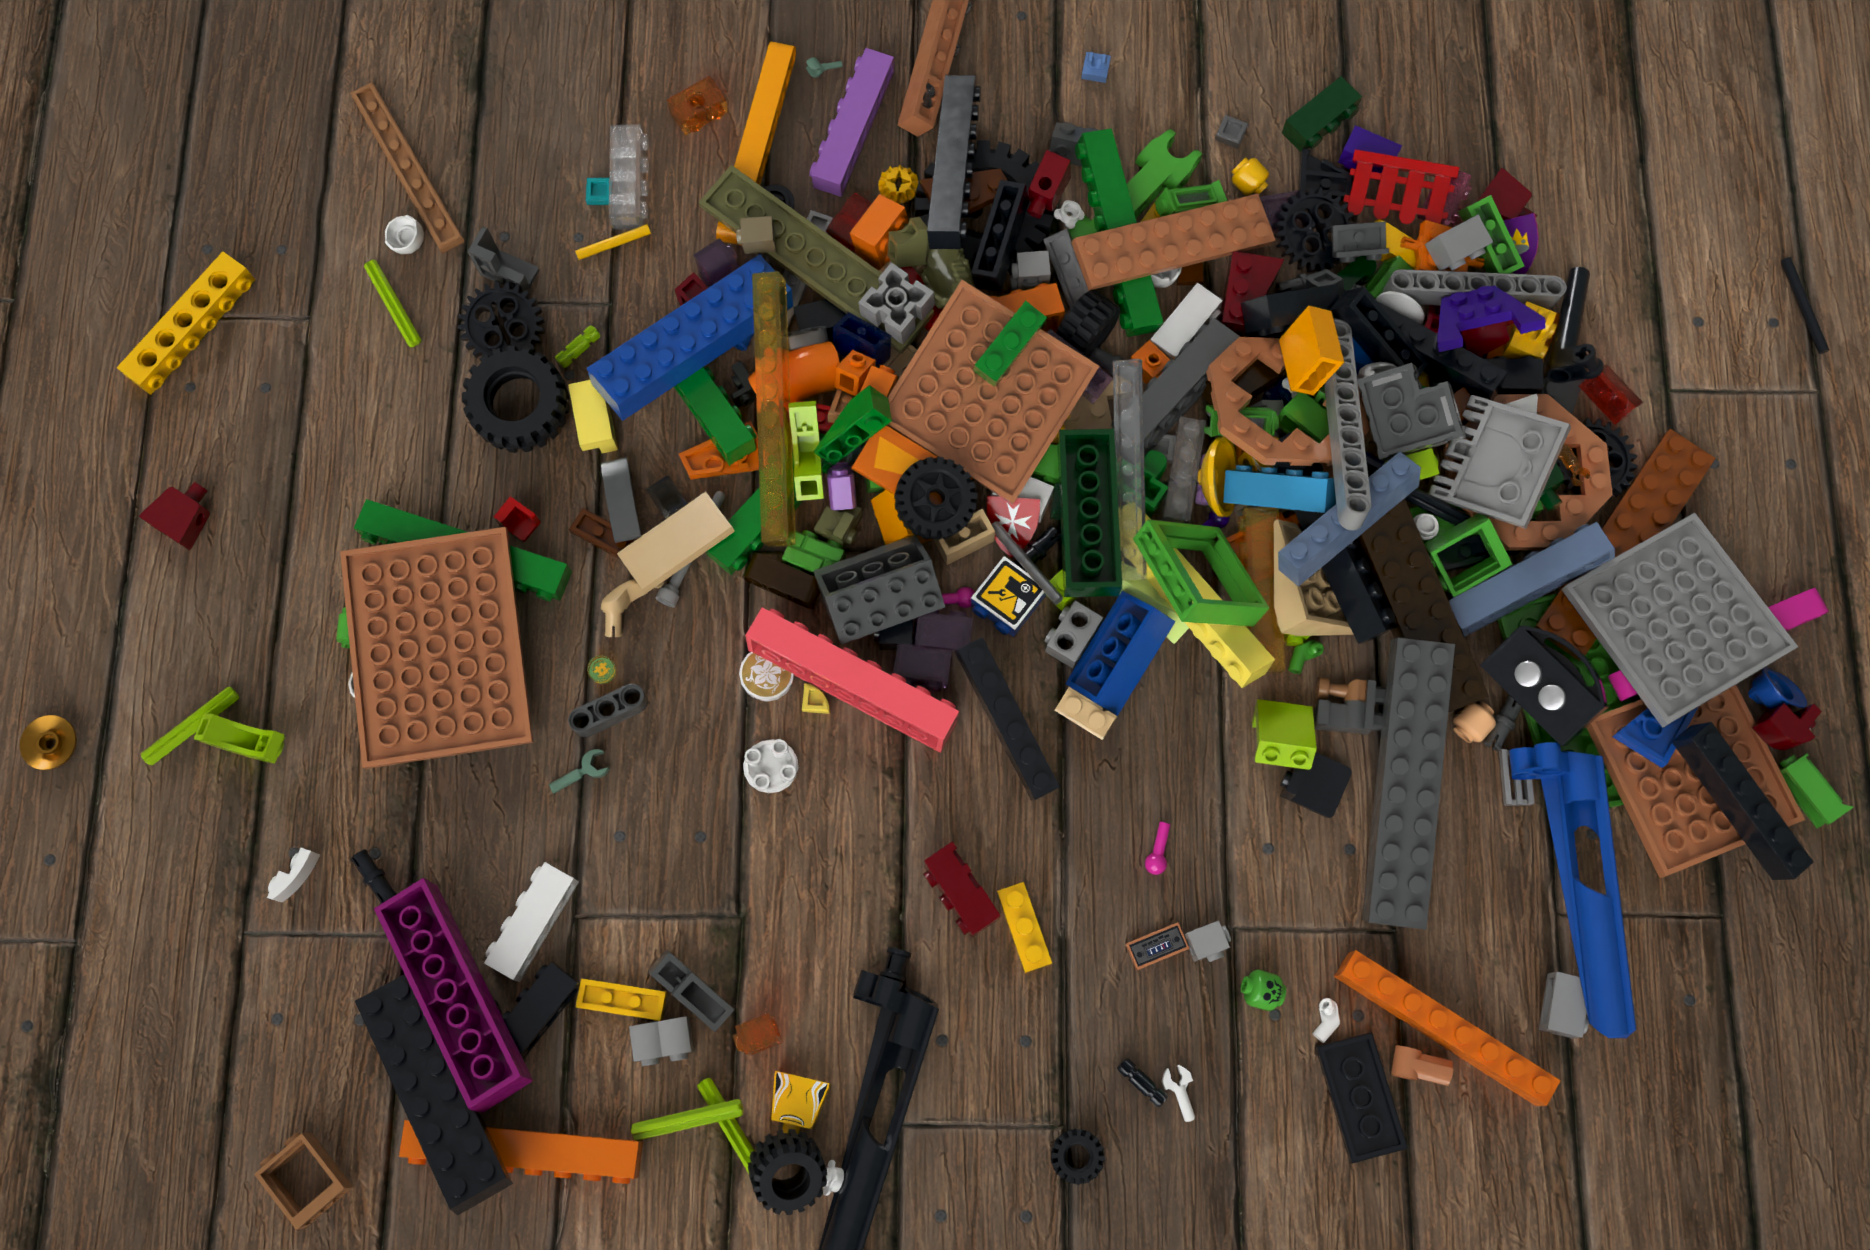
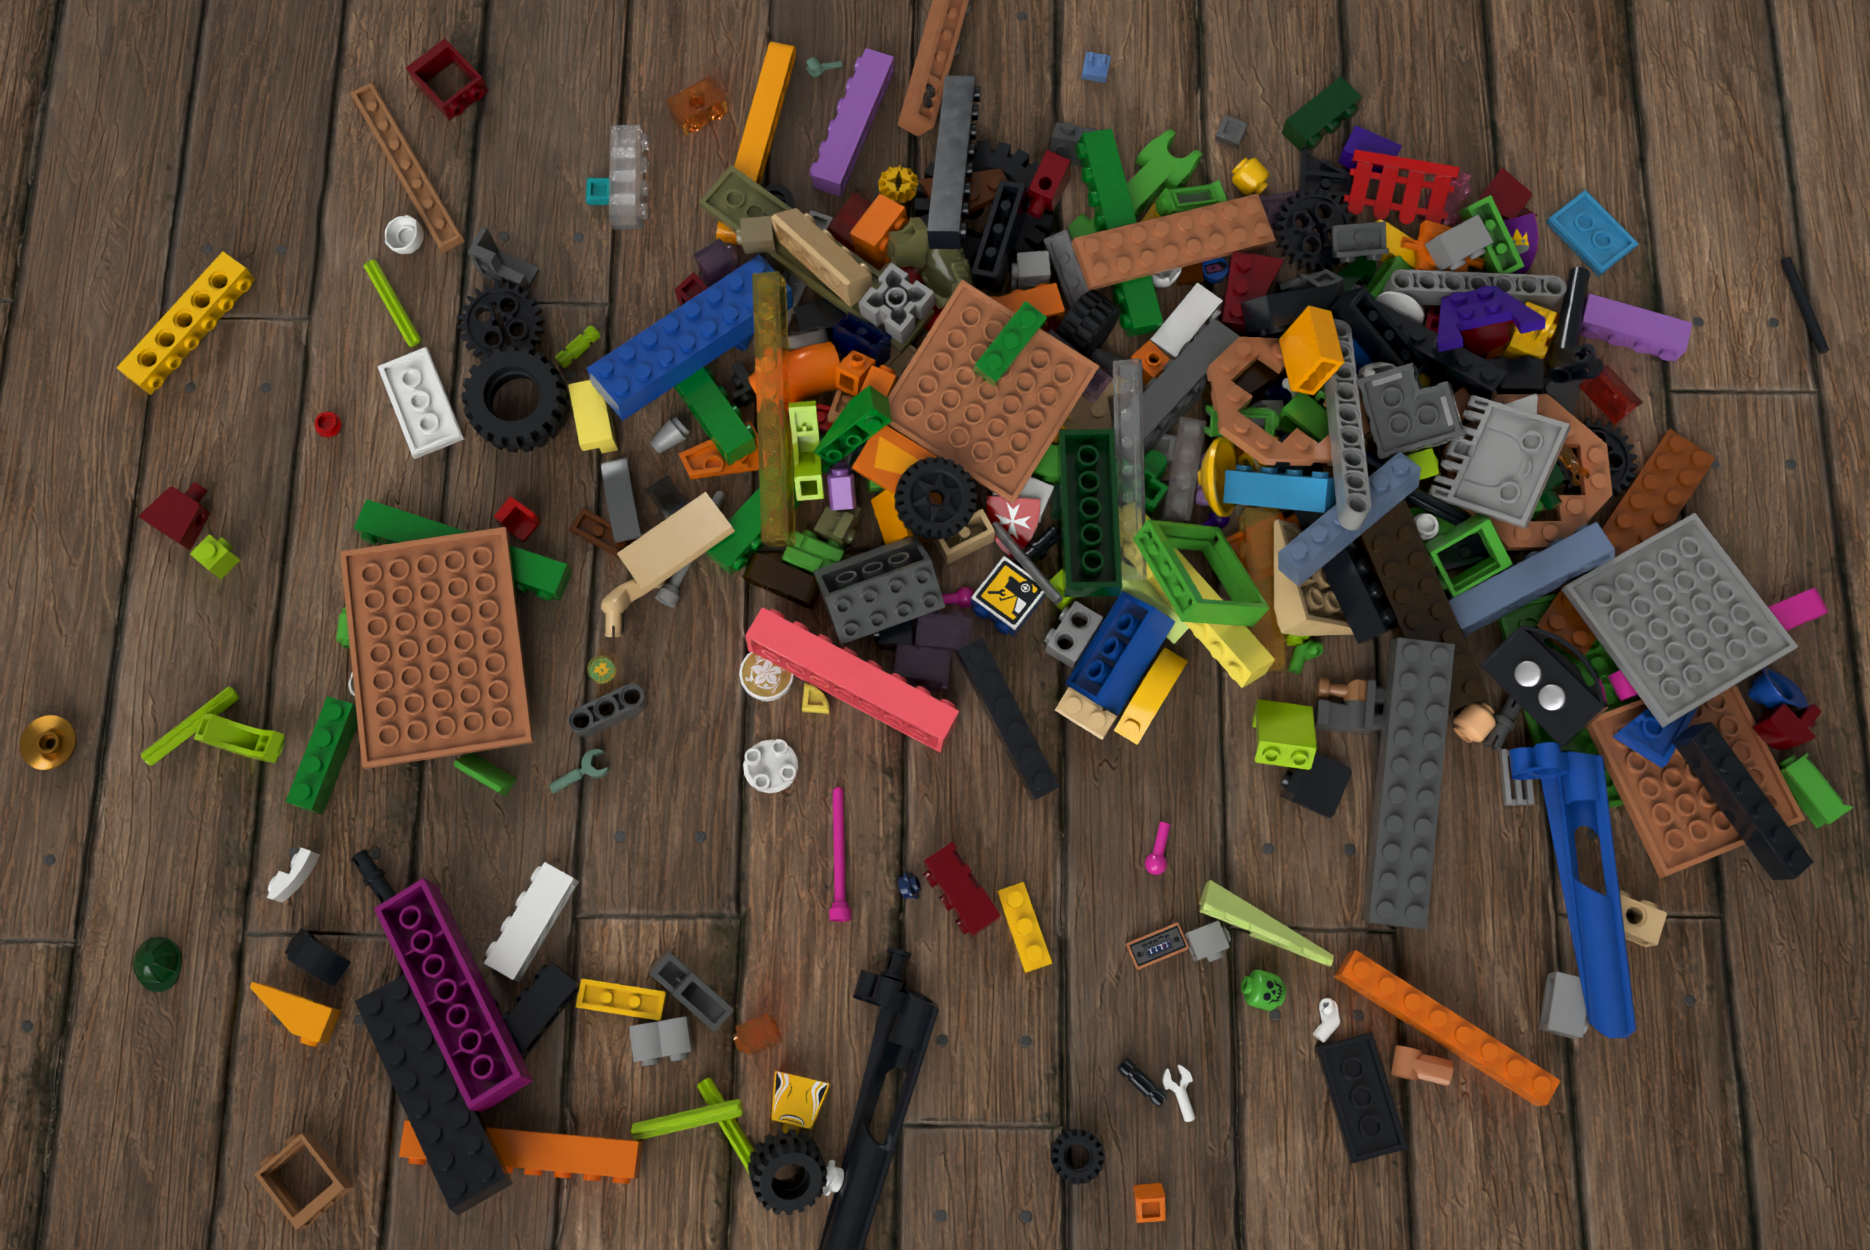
(157, 964): none -> dark green piece
(215, 556): none -> lime brick
(300, 1015): none -> light orange slope
(316, 957): none -> black brick
(324, 756): none -> green brick
(328, 424): none -> red plate
(420, 402): none -> white tile
(434, 62): none -> dark red window
(485, 773): none -> bright green slope
(613, 242): yellow bar -> none
(669, 435): none -> light grey cone
(822, 255): none -> tan slope
(840, 908): none -> dark pink piece
(909, 885): none -> dark blue plate
(1071, 208): white plate -> none
(1149, 1202): none -> orange slope
(1150, 695): none -> yellow arch
(1215, 270): none -> blue tile
(1231, 909): none -> yellowish green wedge
(1592, 233): none -> dark azure tile
(1635, 328): none -> medium lavender brick
(1647, 923): none -> tan brick

